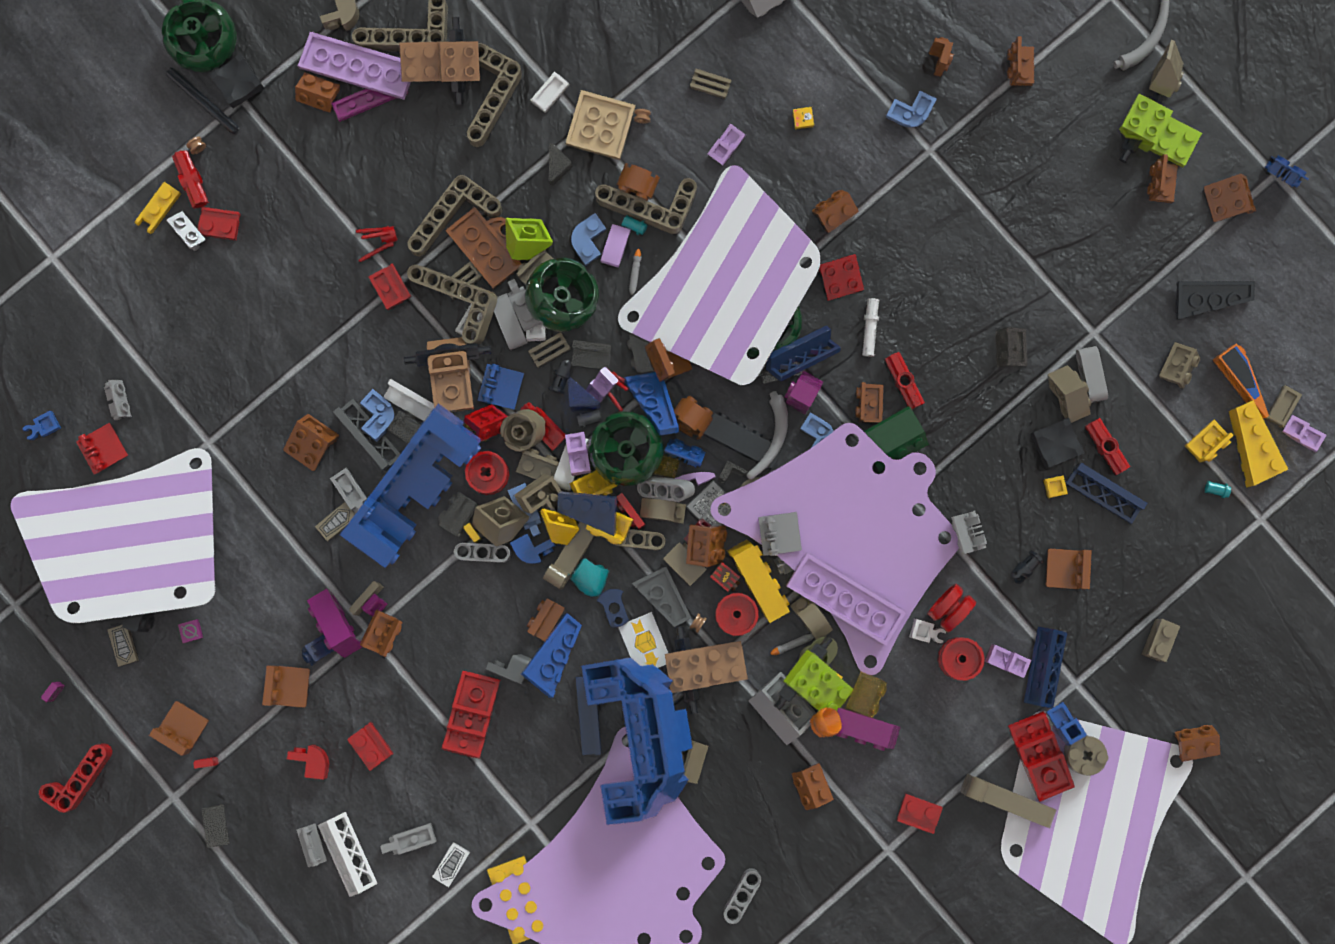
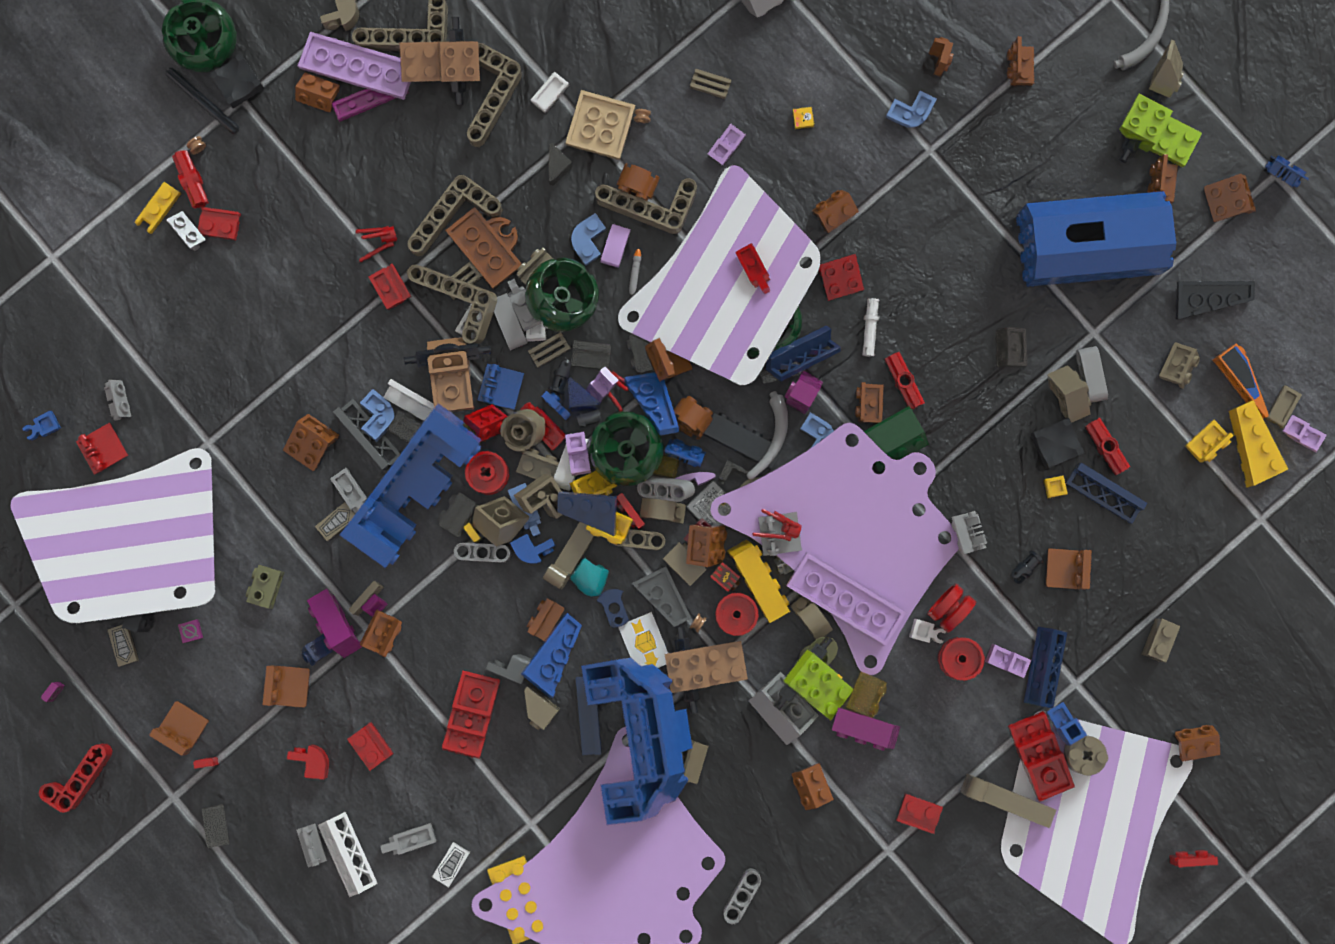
(264, 586): none -> olive brick
(526, 238): lime slope -> none
(539, 708): none -> dark tan slope
(553, 400): none -> blue plate
(559, 527): yellow slope -> none
(635, 225): teal pin -> none
(754, 267): none -> red hinge
(790, 528): none -> red plant
(792, 644): light grey piece -> none
(826, 722): orange hair -> none
(1135, 242): none -> blue panel
(1200, 858): none -> red plate
(1218, 489): teal pin -> none

